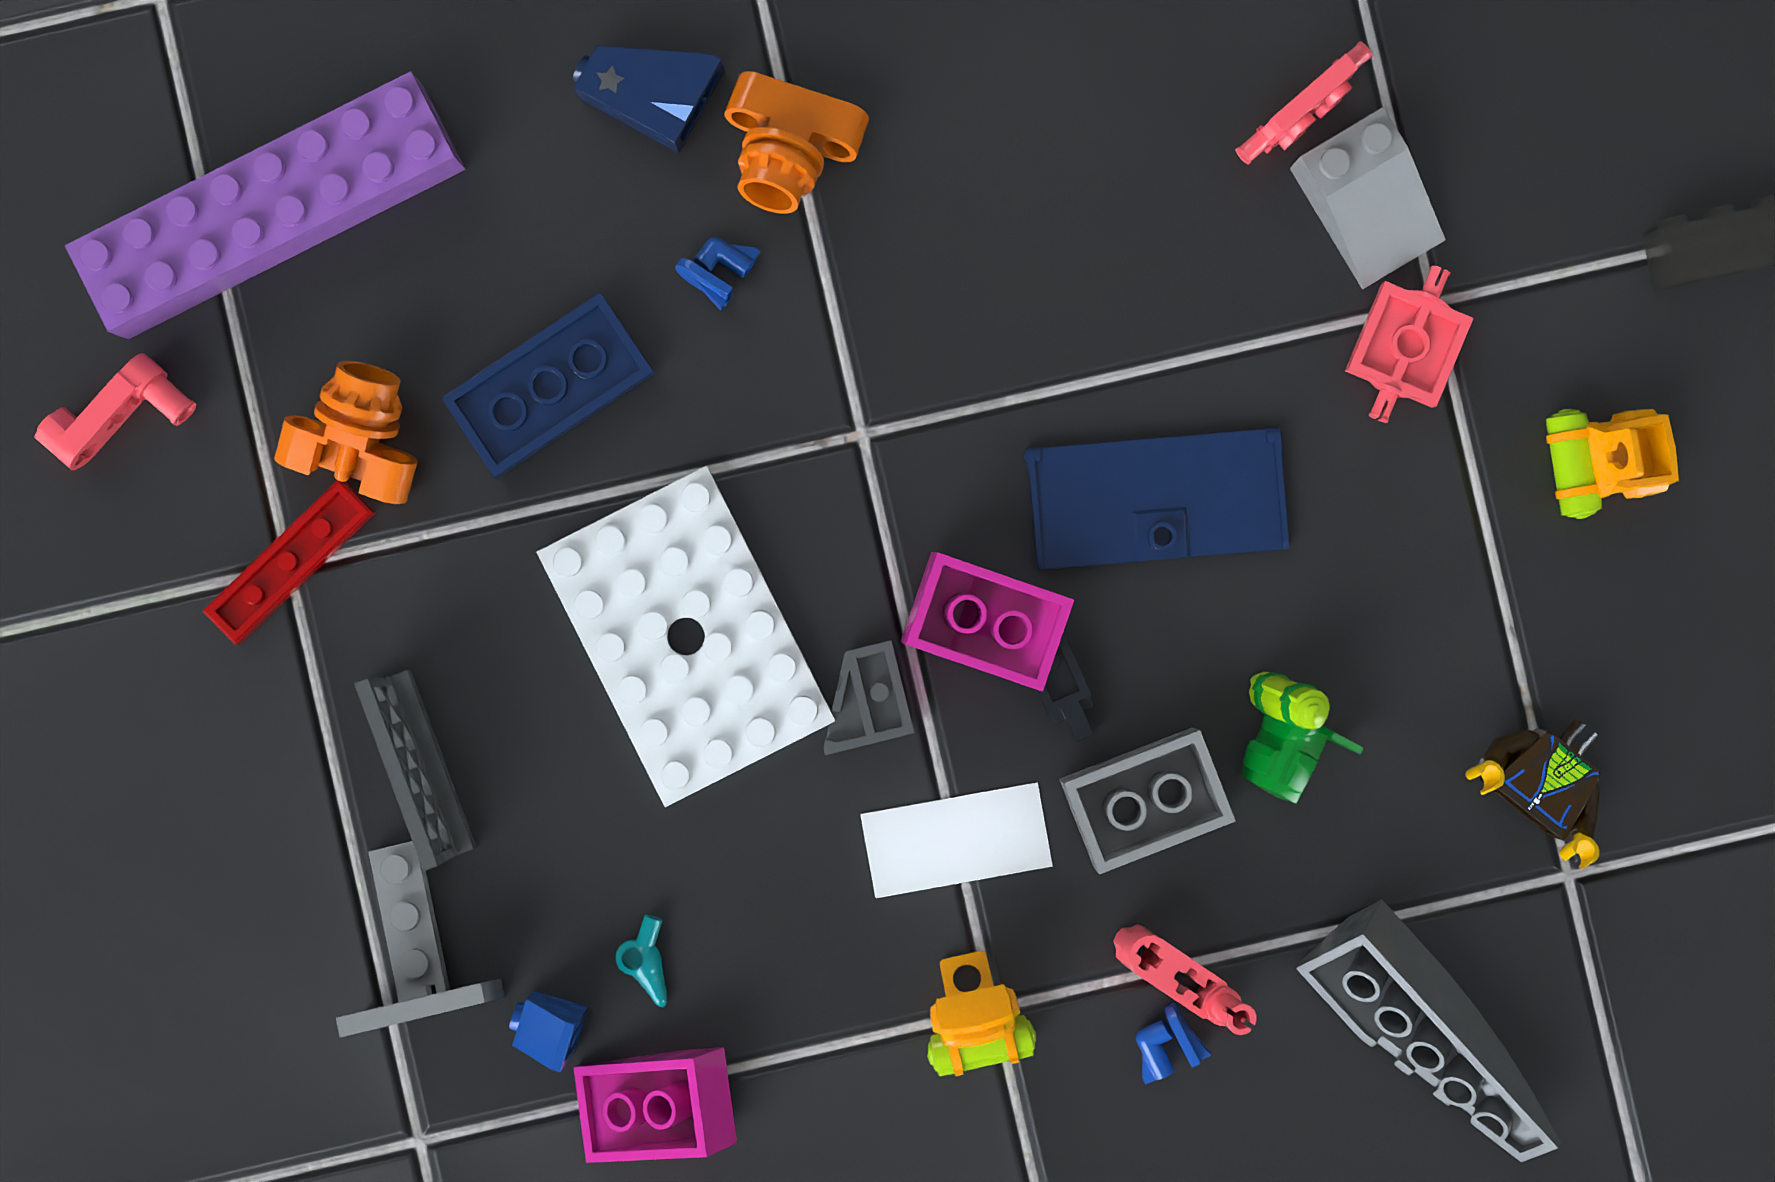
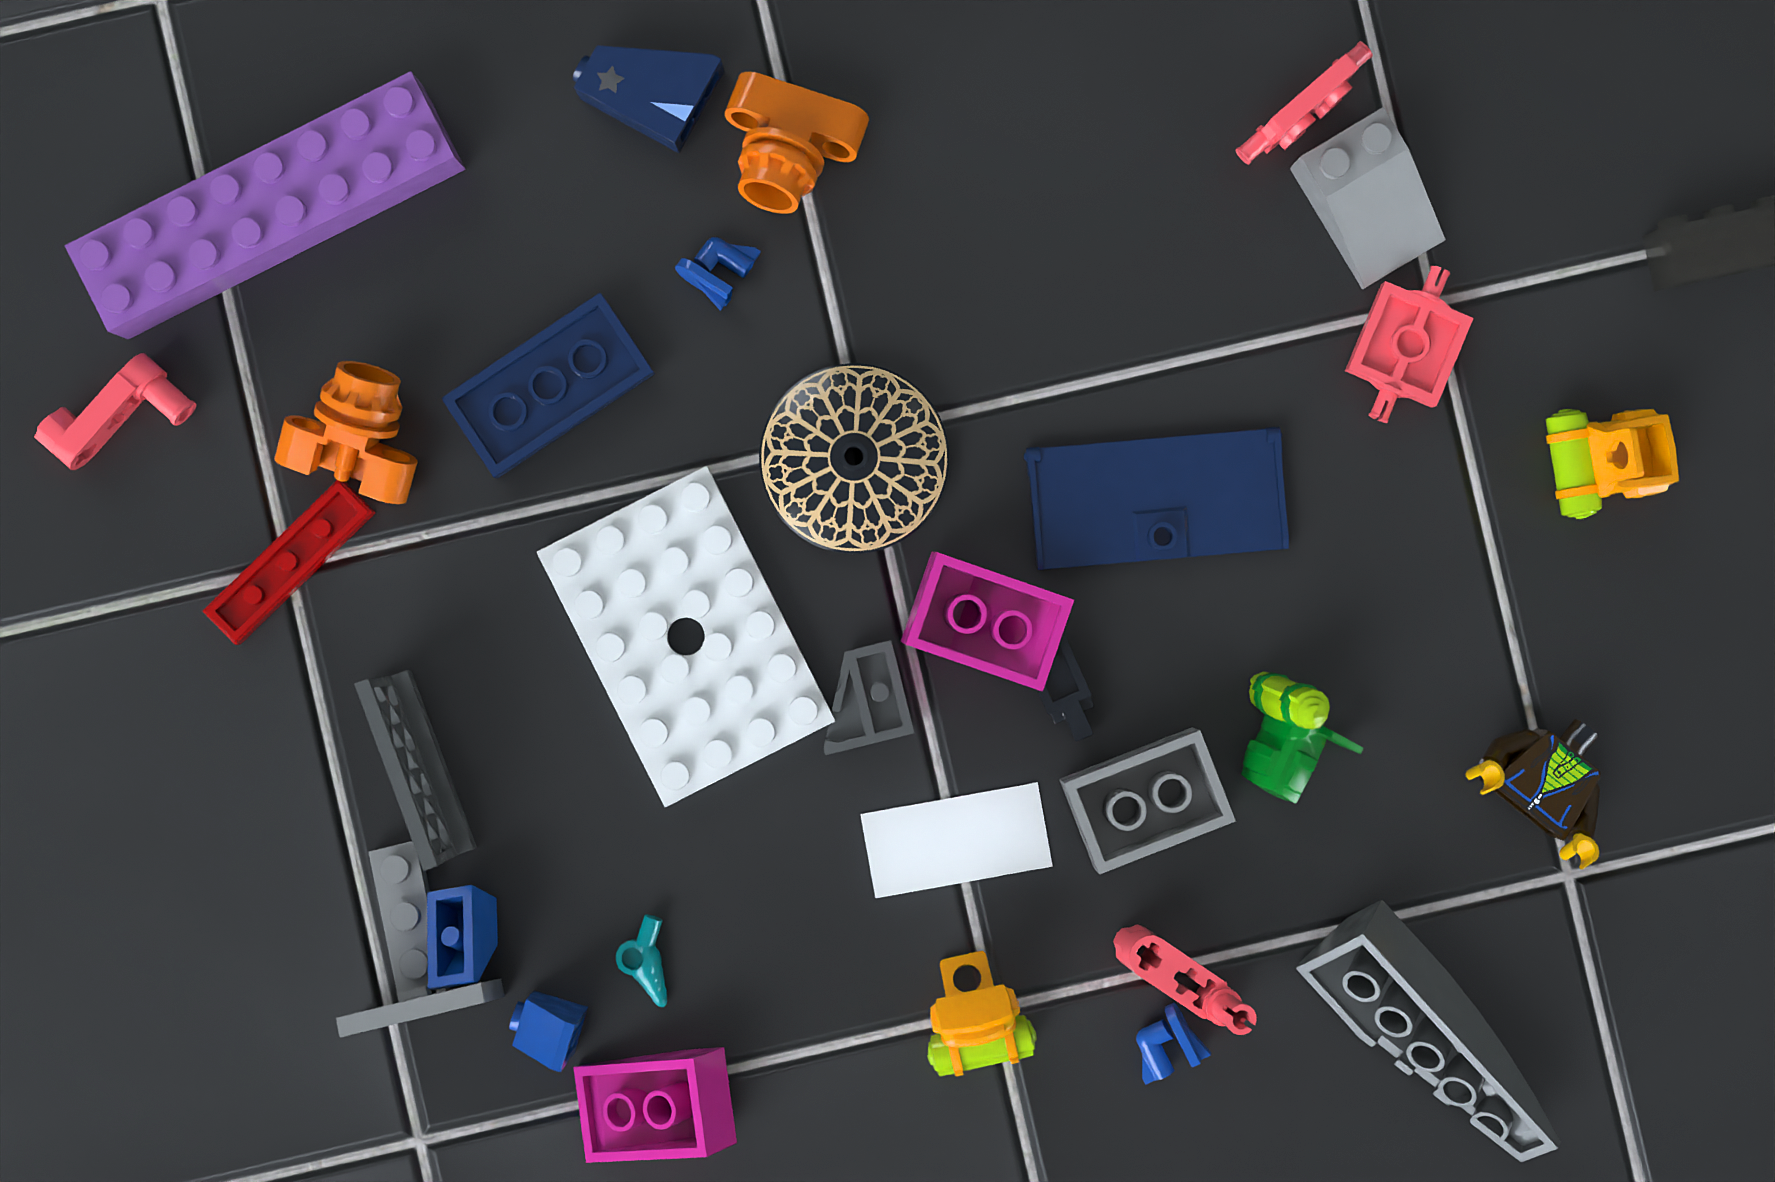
(459, 935): none -> blue slope
(862, 504): none -> dish

